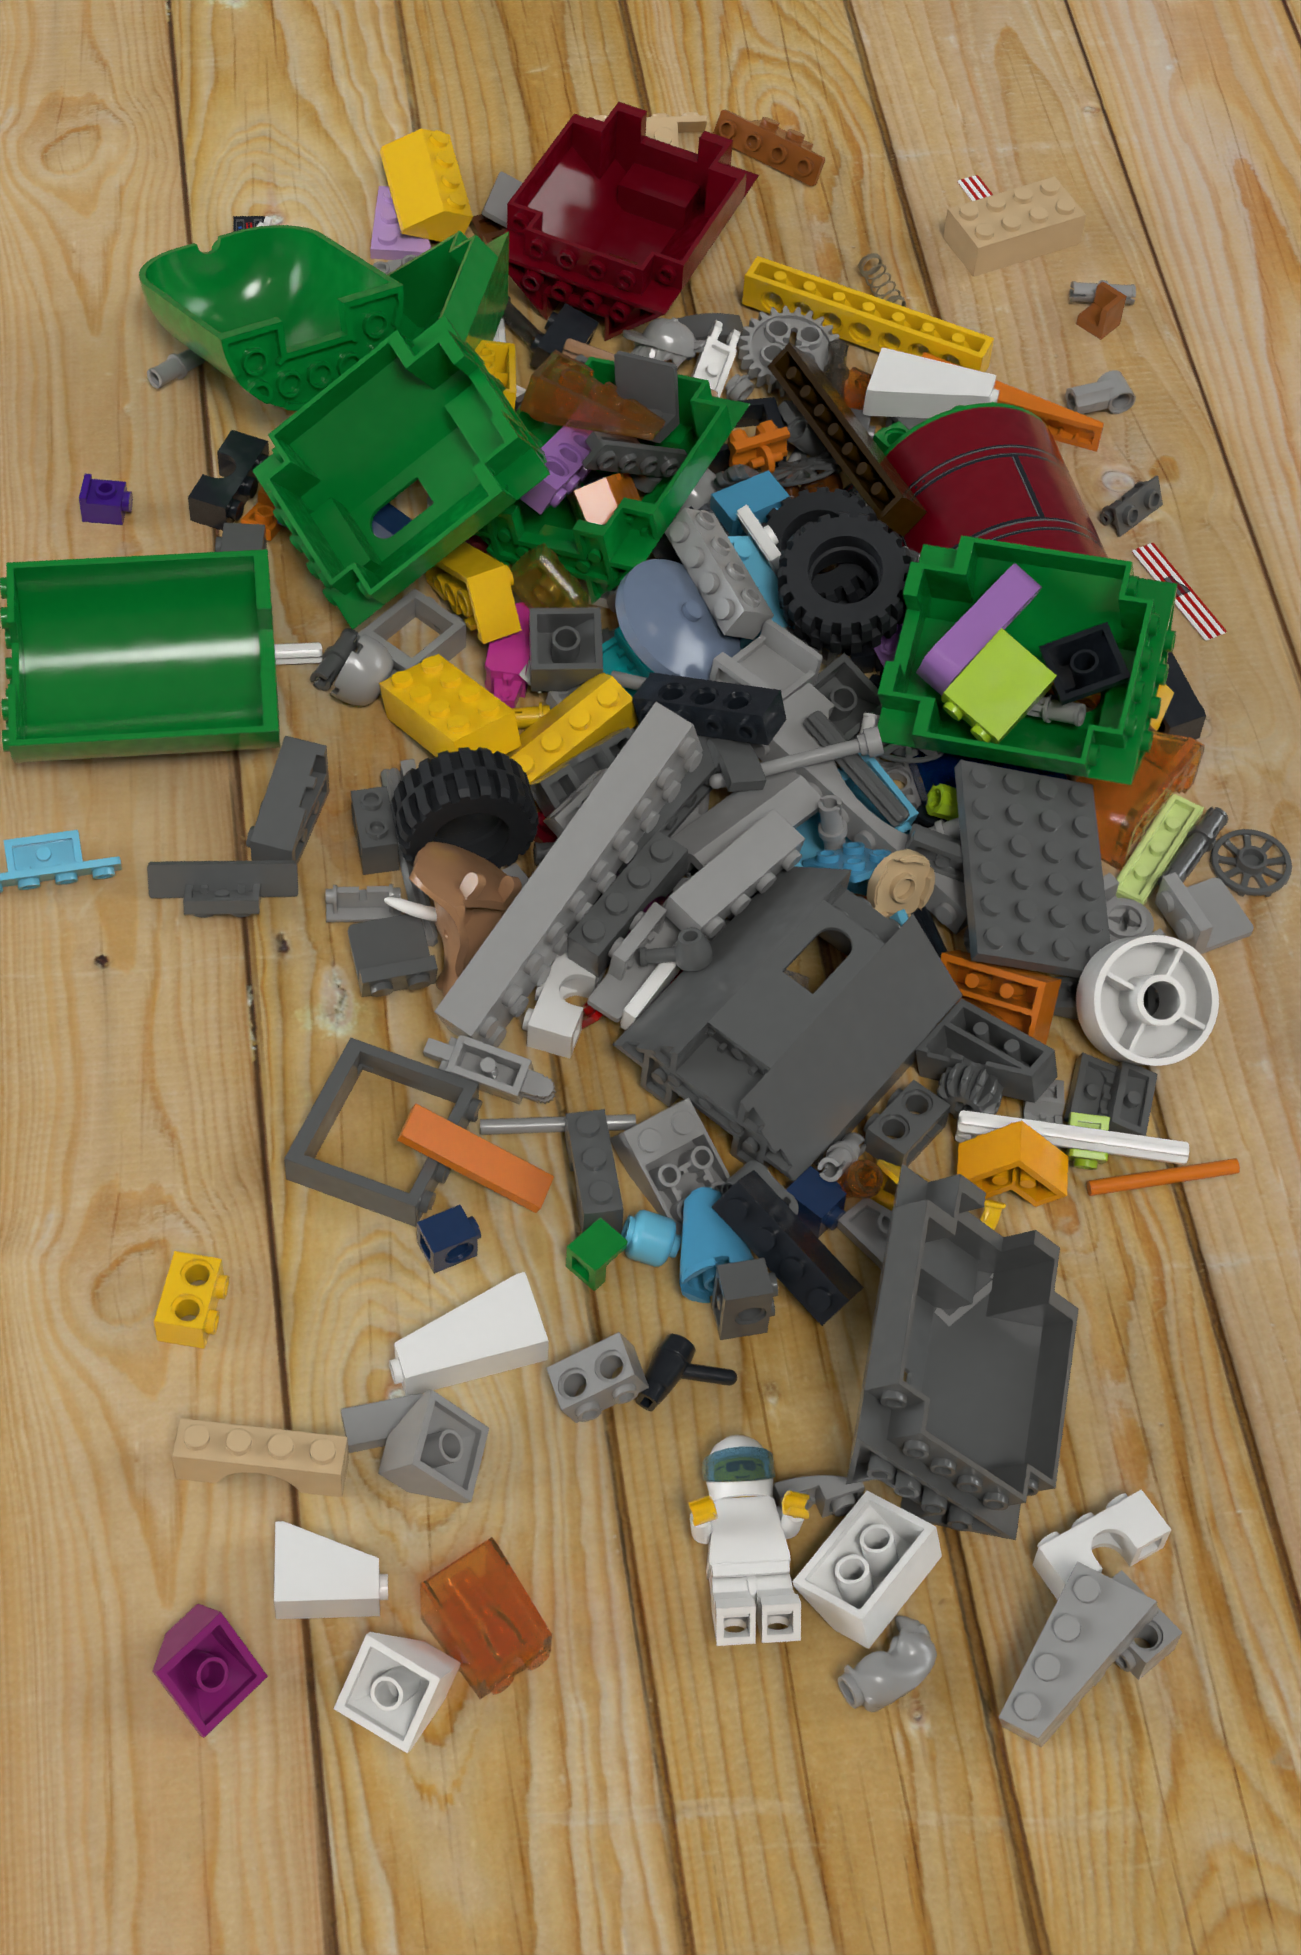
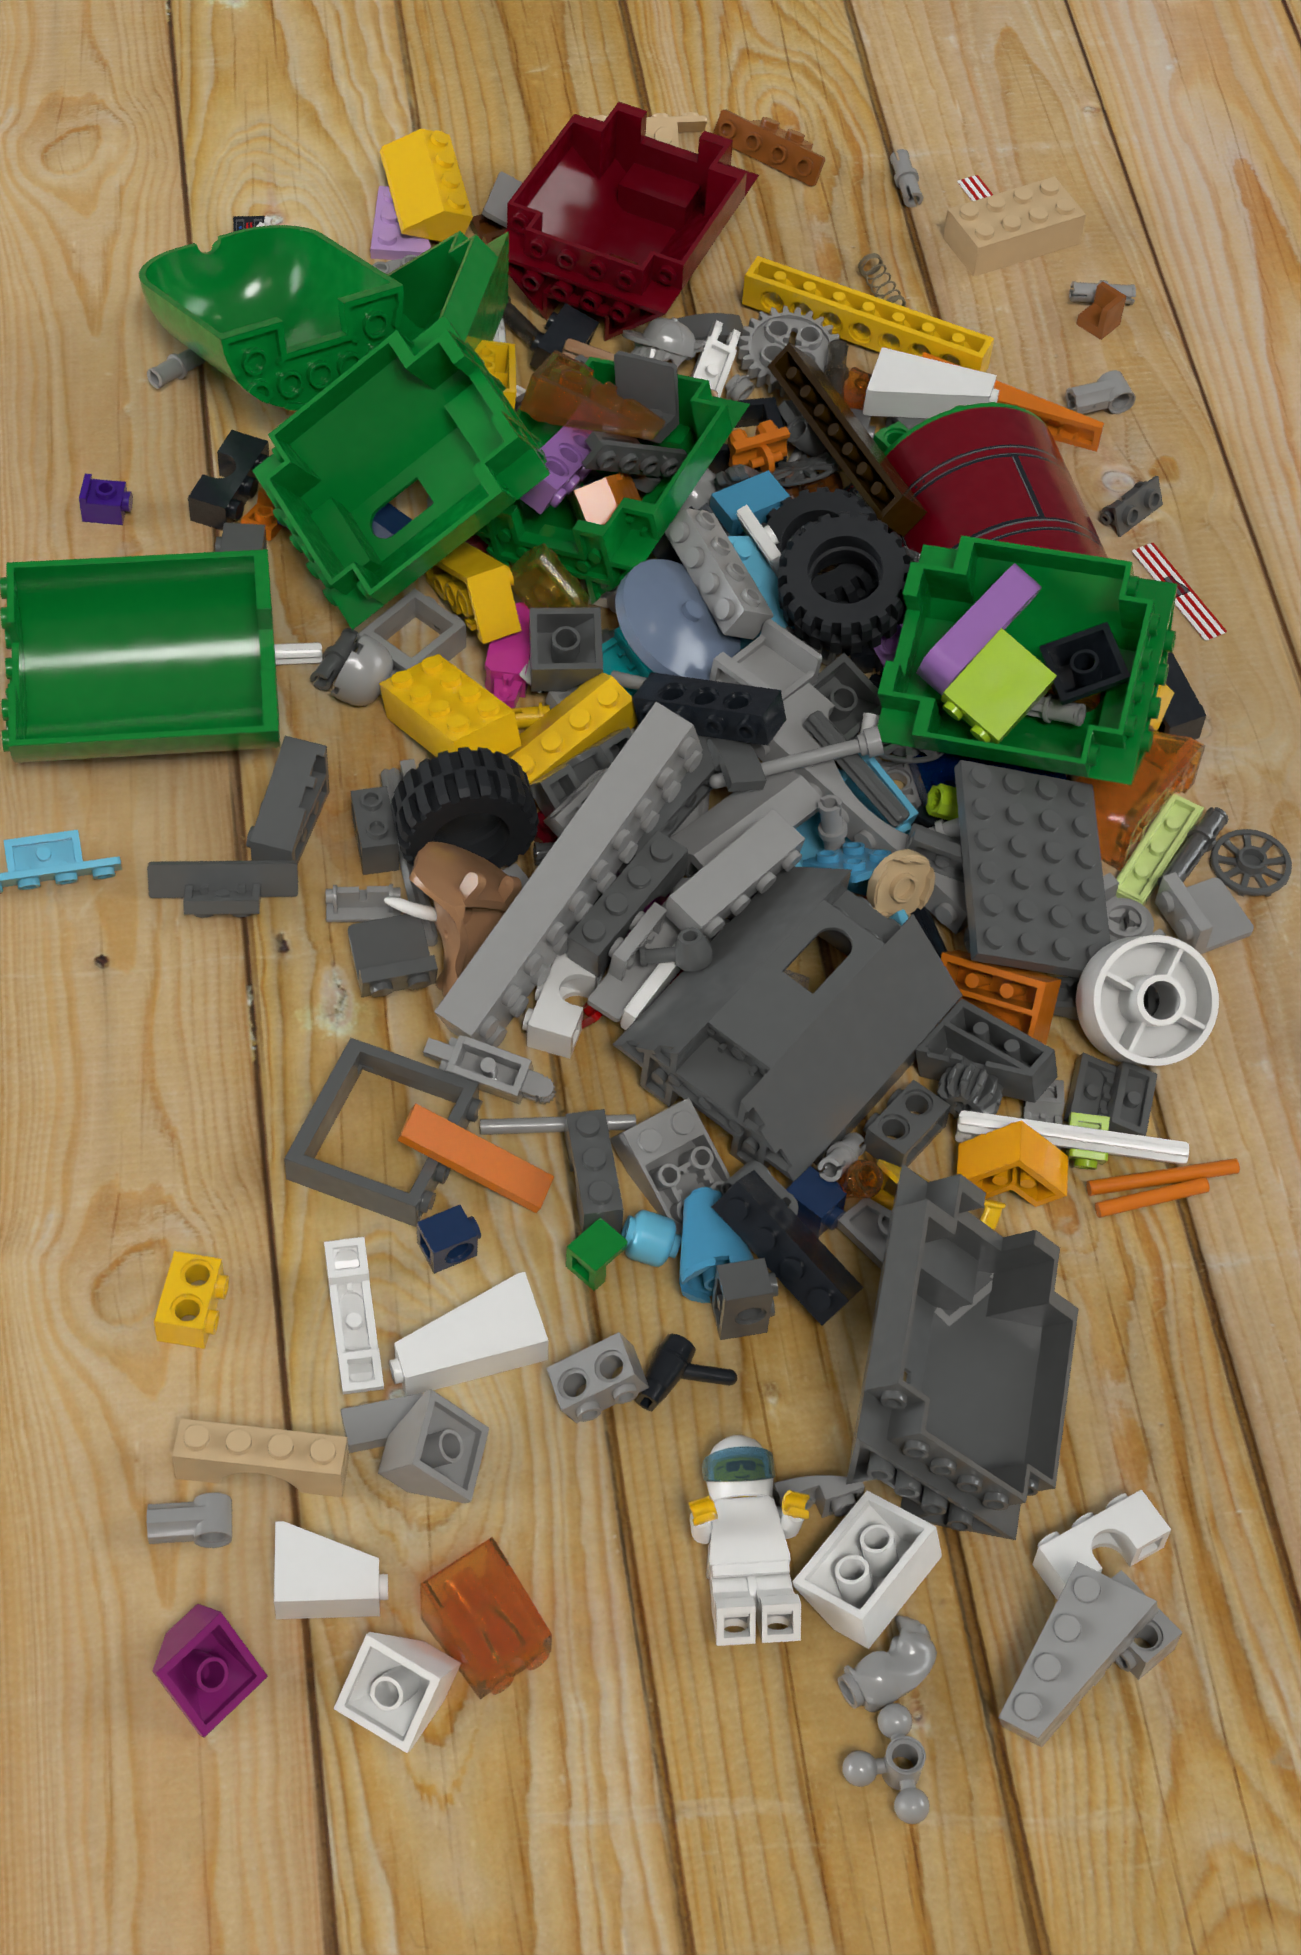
(203, 1521): none -> light grey piece
(353, 1316): none -> white slope
(861, 1768): none -> light grey piece
(906, 178): none -> light grey pin
(1152, 1197): none -> orange bar

